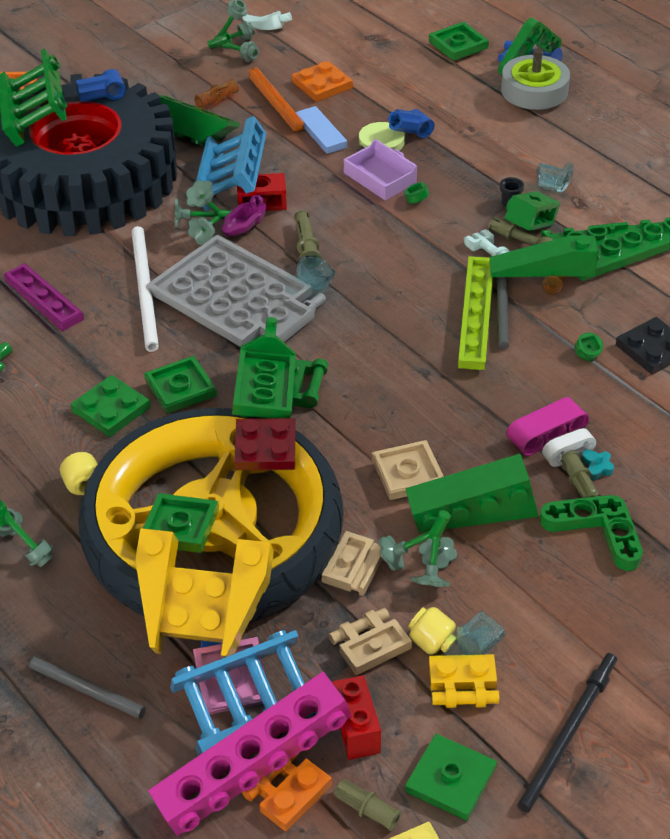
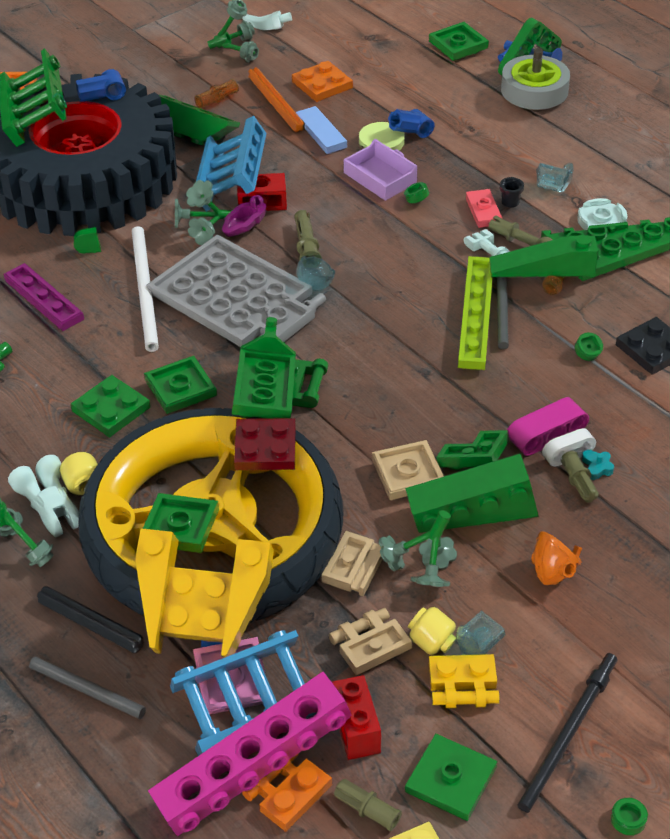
(52, 500): none -> light aqua piece
(87, 241): none -> green tile
(90, 619): none -> black axle
(482, 207): none -> coral plate
(484, 449): none -> green plate
(532, 210): green brick -> none
(553, 559): none -> orange helmet
(599, 212): none -> light aqua tile
(605, 518): green beam -> none
(629, 816): none -> green tile

